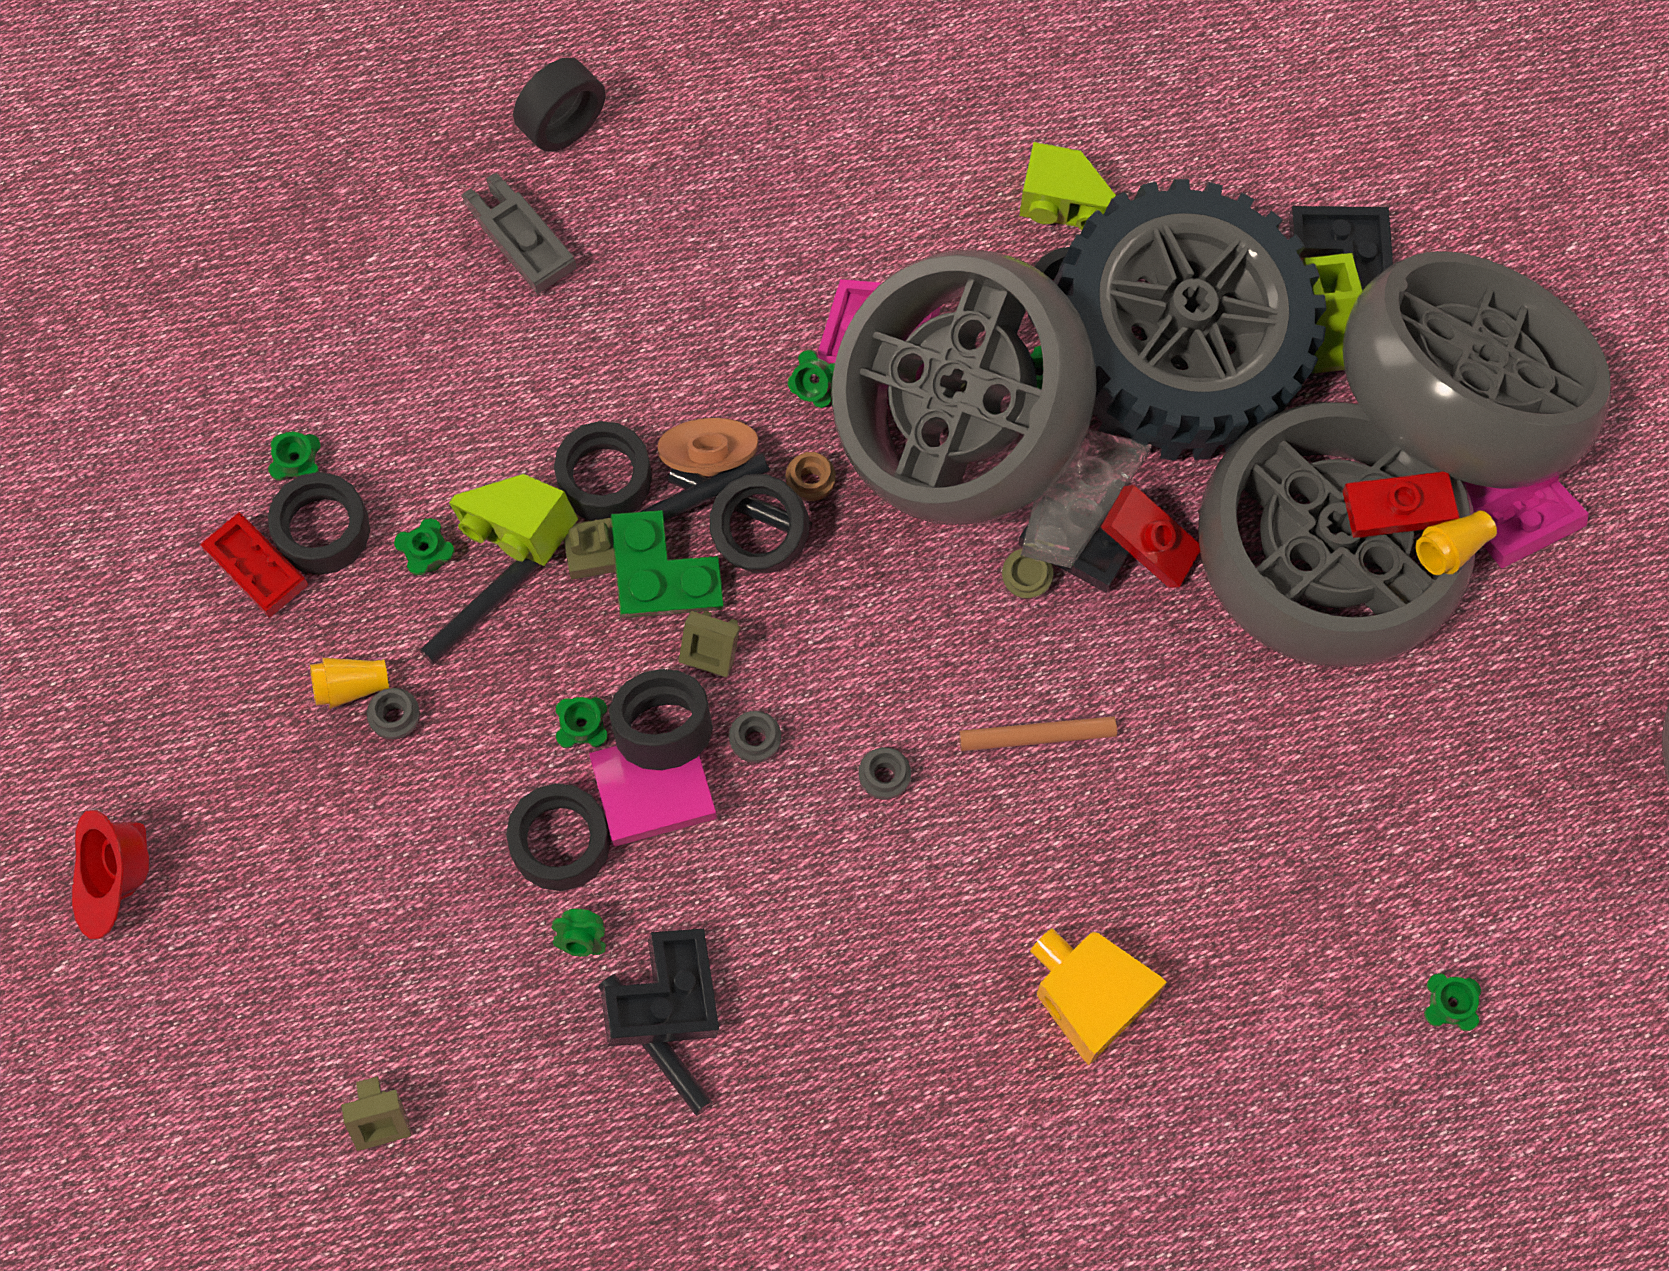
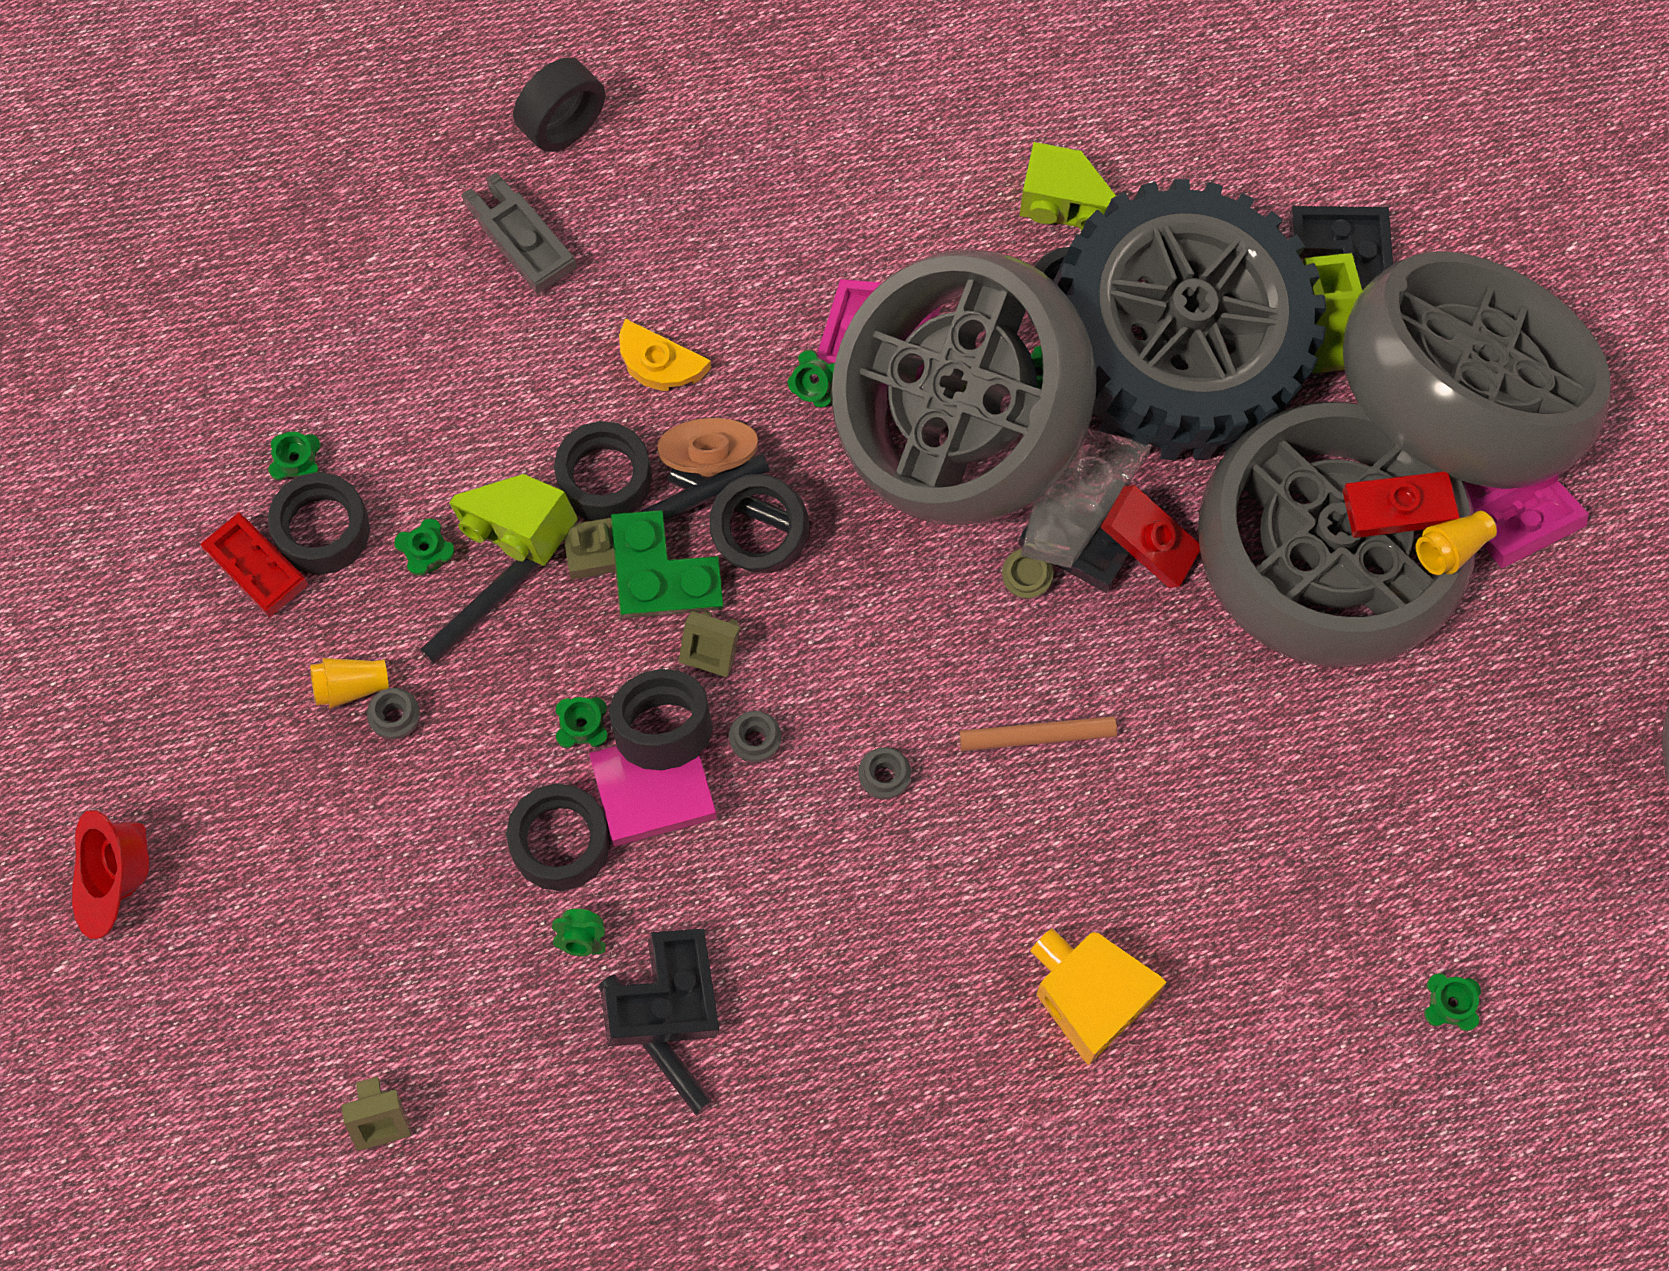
(657, 360): none -> yellow plate
(811, 464): medium nougat plate -> none

